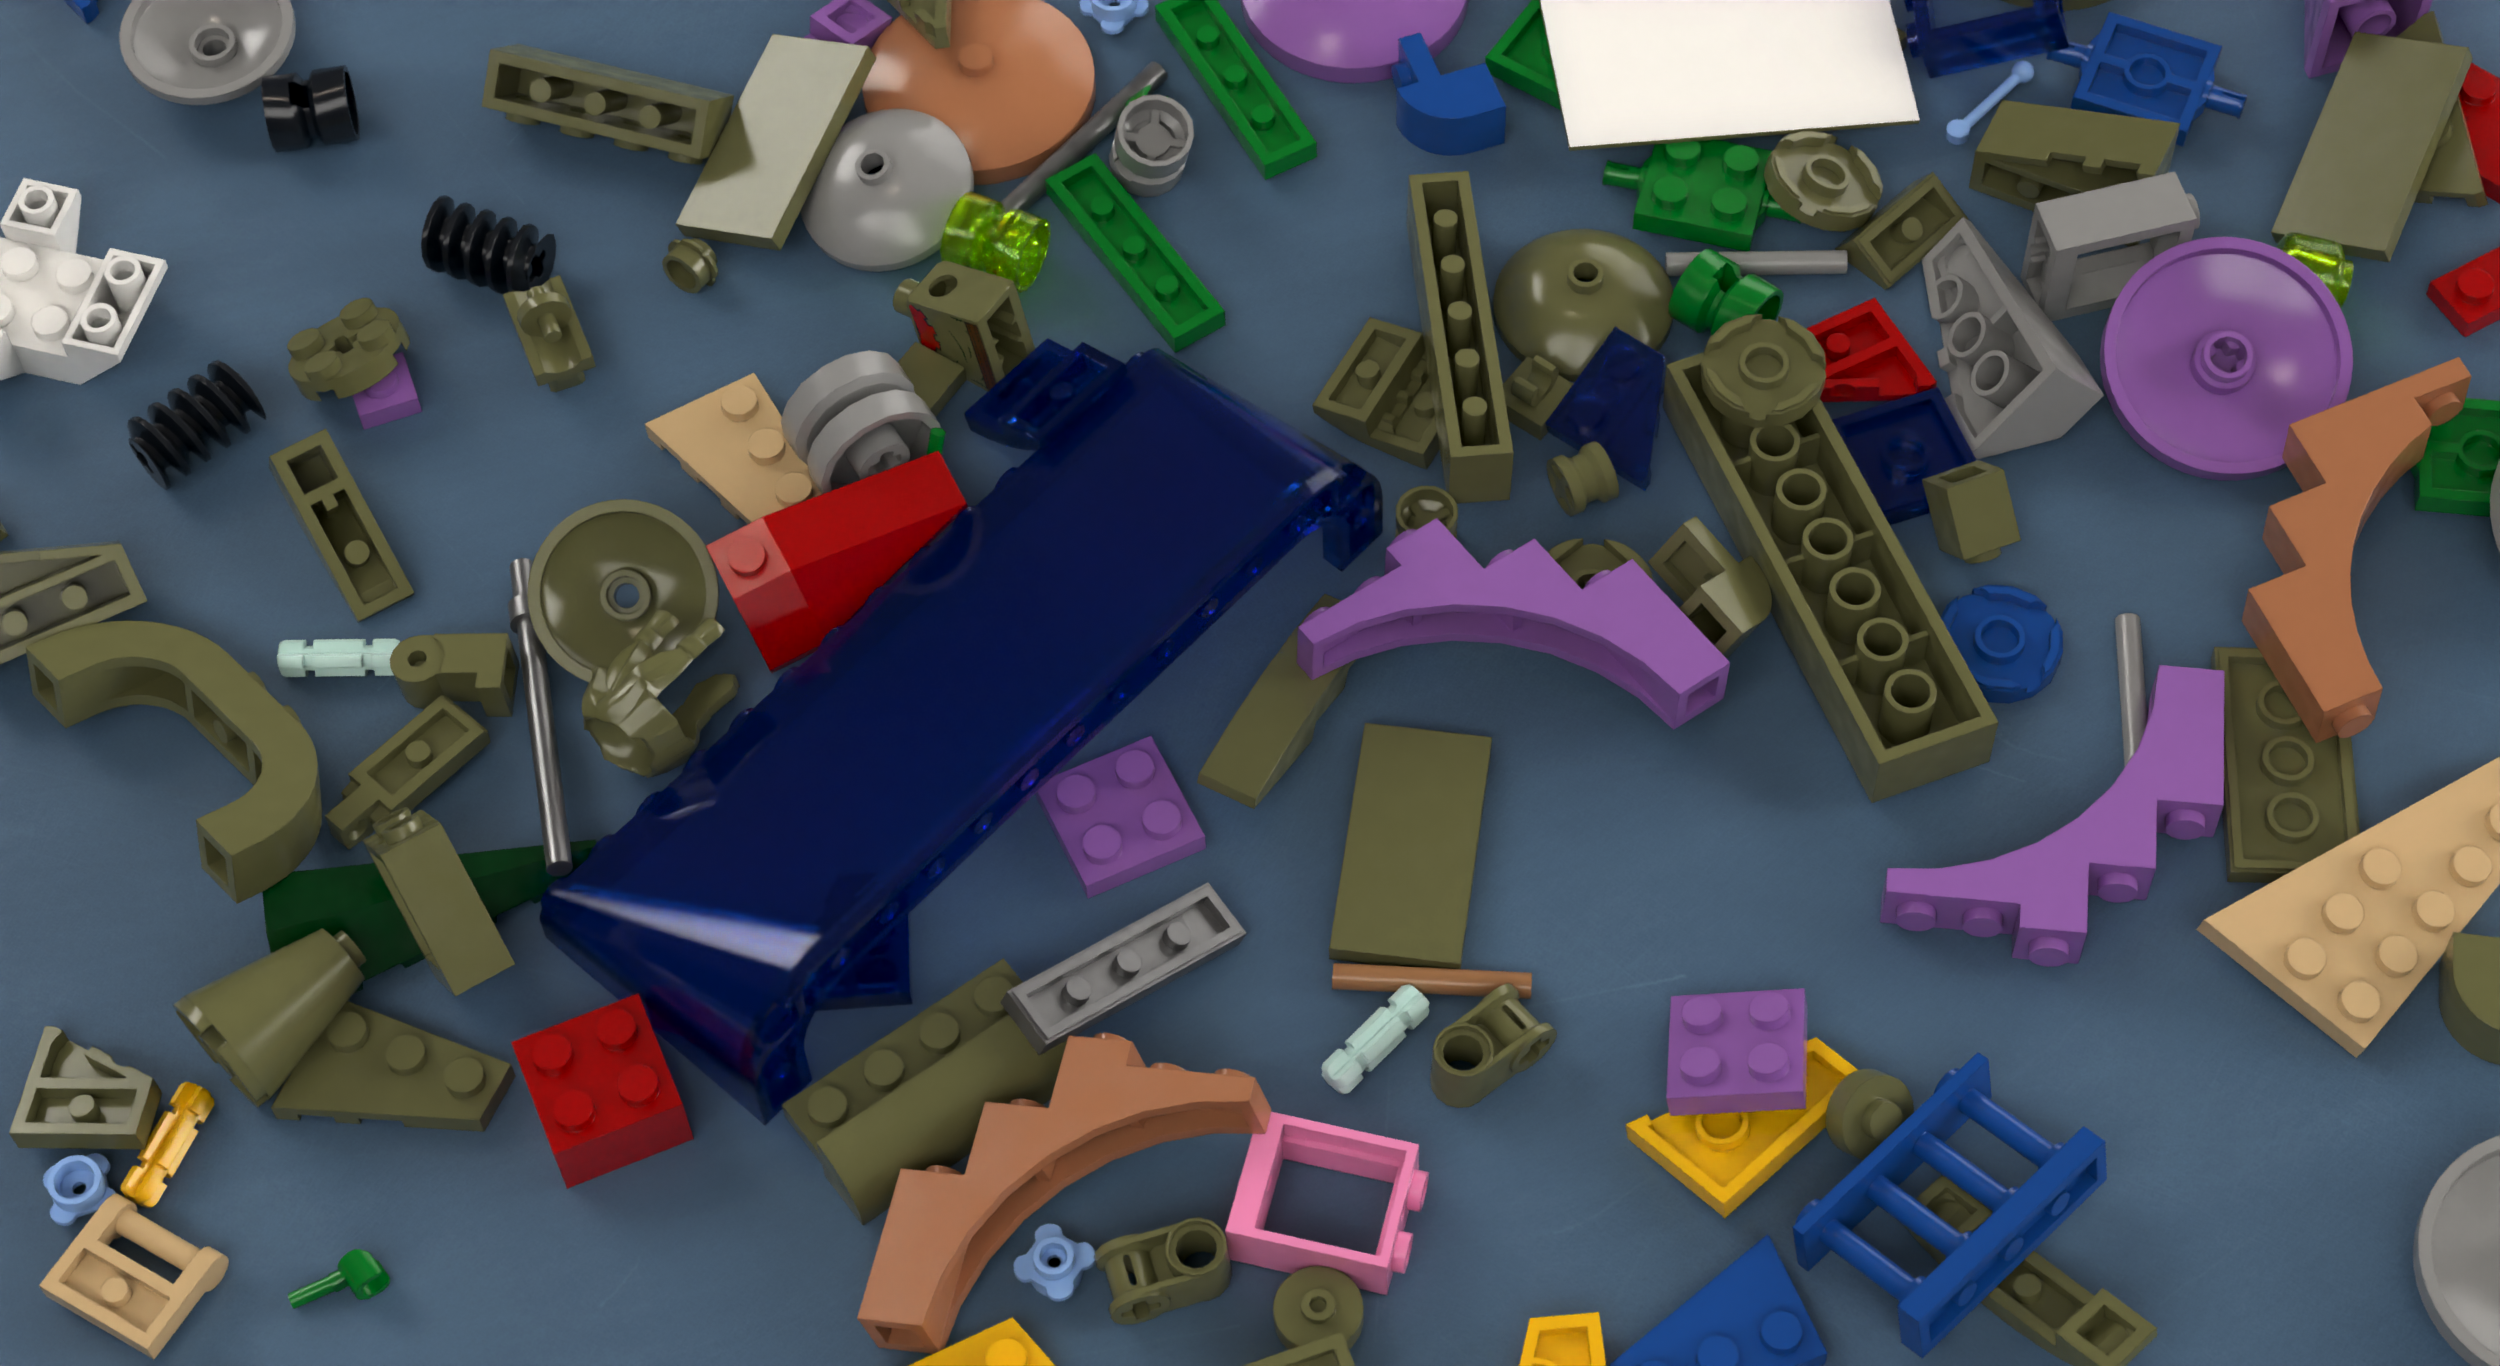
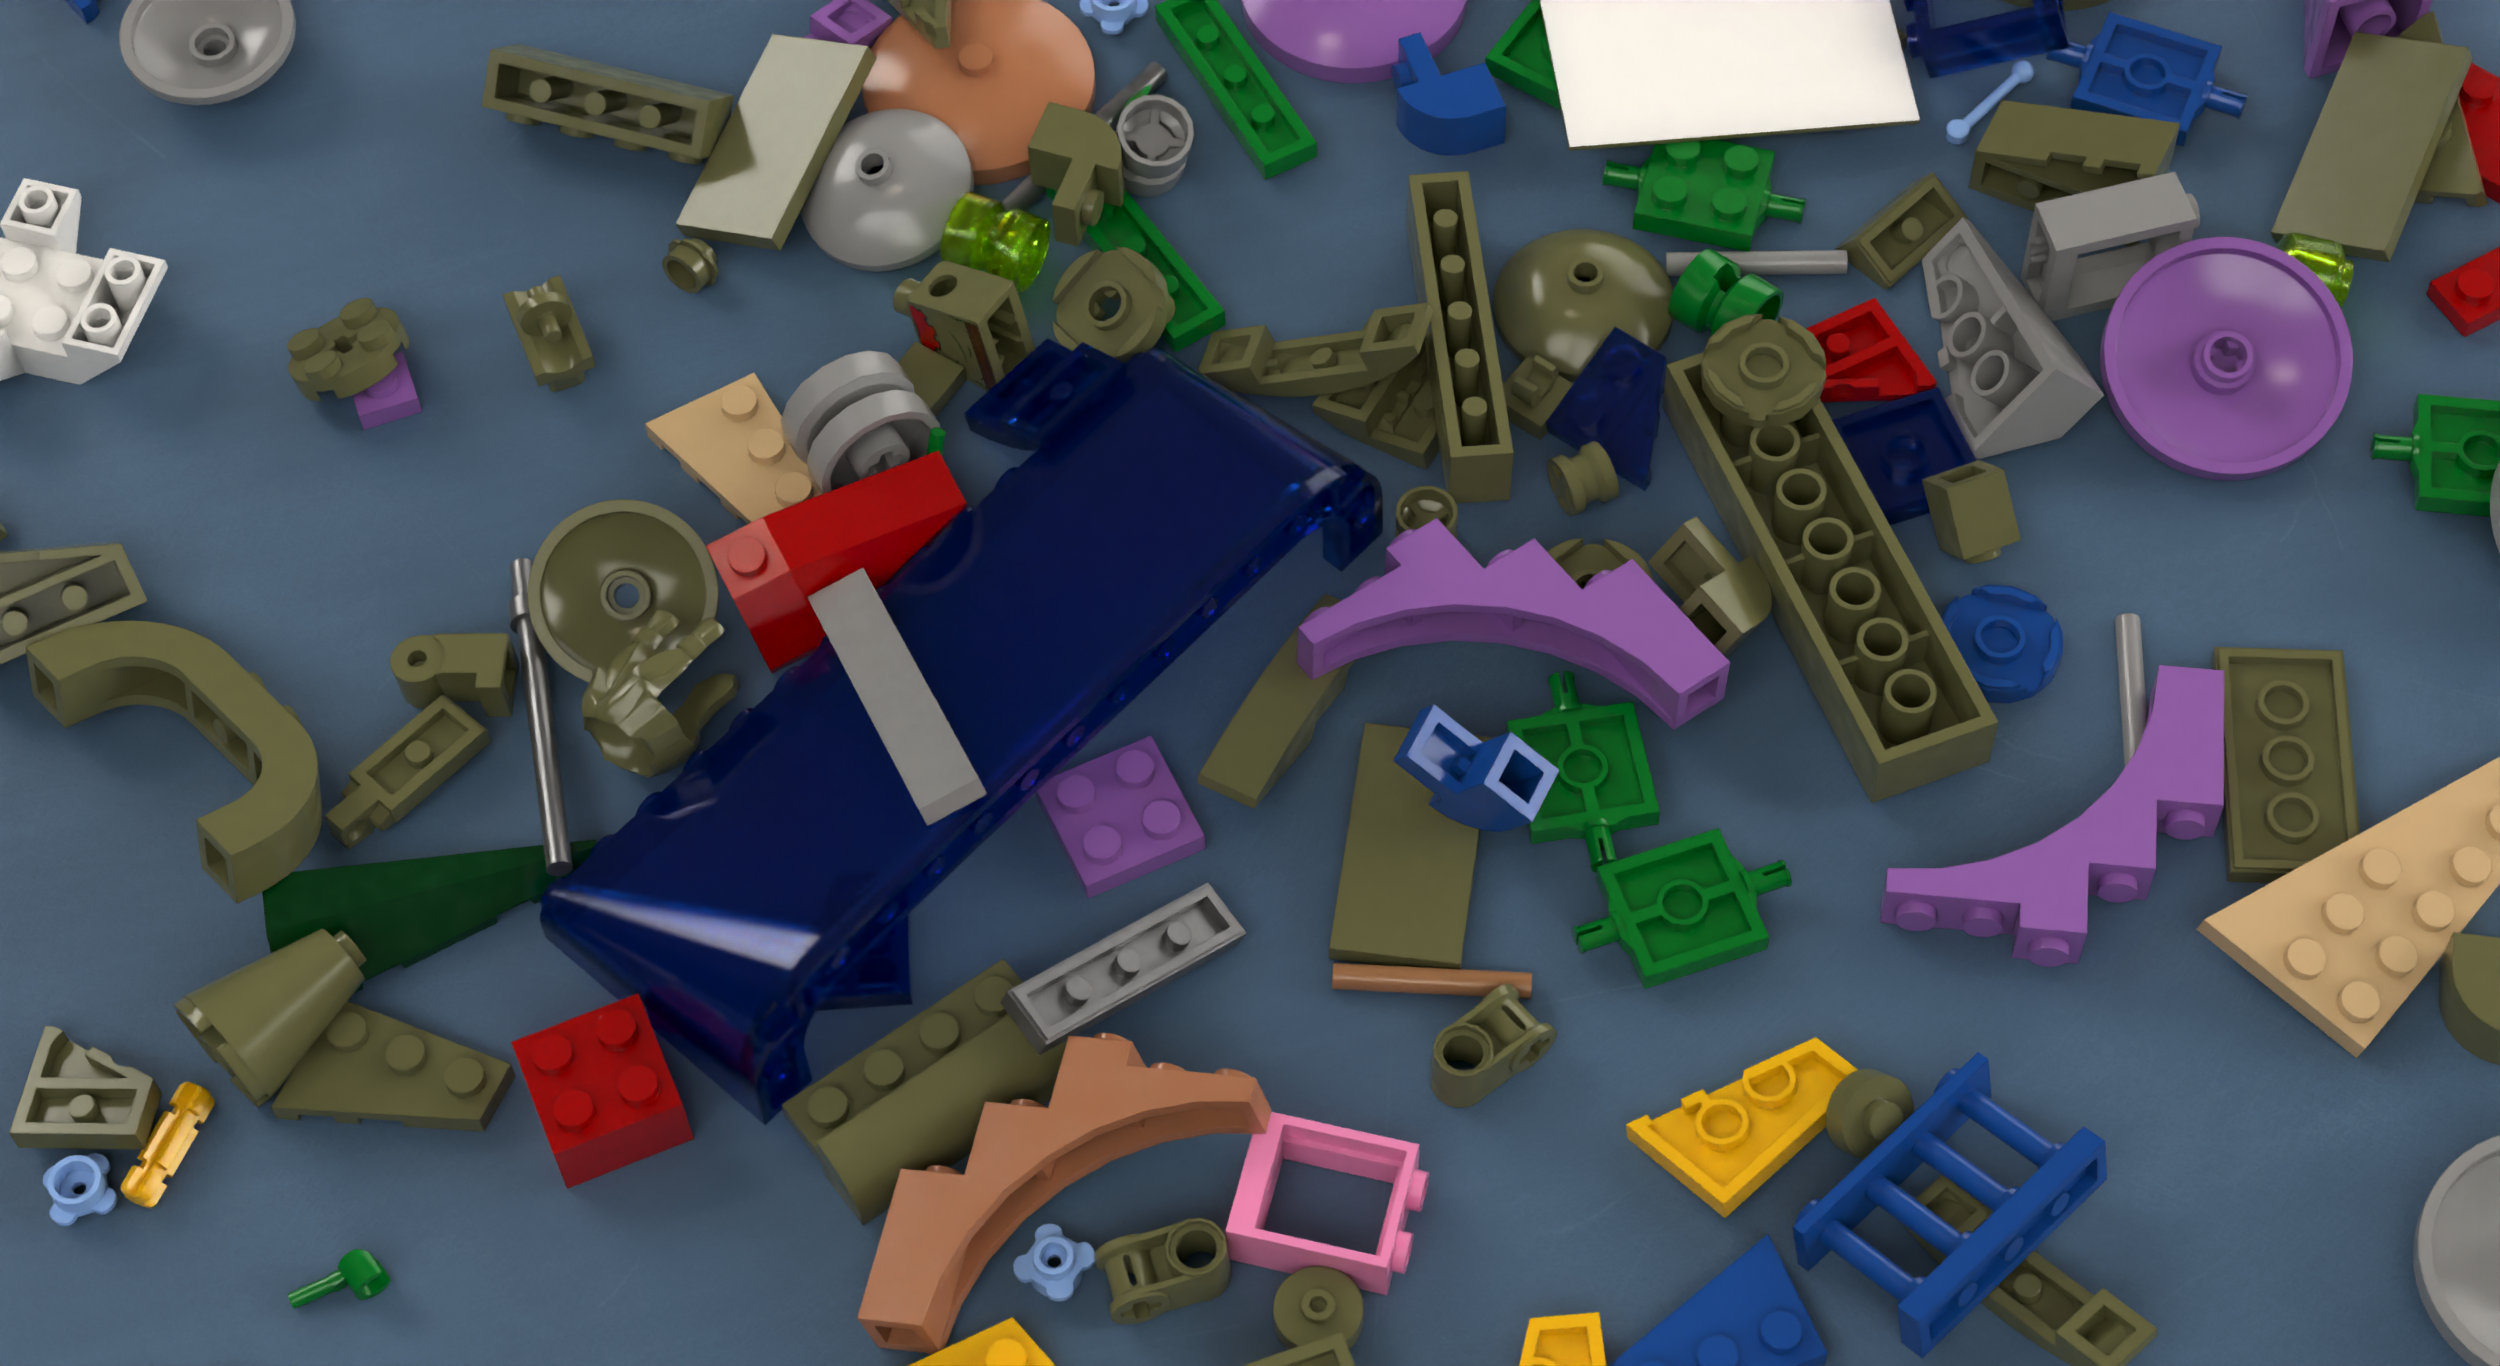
(122, 1293): tan plate -> none
(192, 421): black piece -> none
(310, 108): black wheel -> none
(335, 657): light aqua axle -> none
(339, 525): olive slope -> none
(437, 899): olive window -> none
(484, 250): black piece -> none
(897, 697): none -> light grey tile
(1081, 161): none -> olive brick
(1112, 274): none -> olive plate
(1255, 364): none -> olive slope
(1375, 1039): light aqua axle -> none
(1474, 781): none -> blue brick
(1601, 773): none -> green plate
(1682, 908): none -> green plate
(1737, 1052): medium lavender plate -> none
(1823, 181): olive tile -> none
(2344, 467): nougat arch -> none

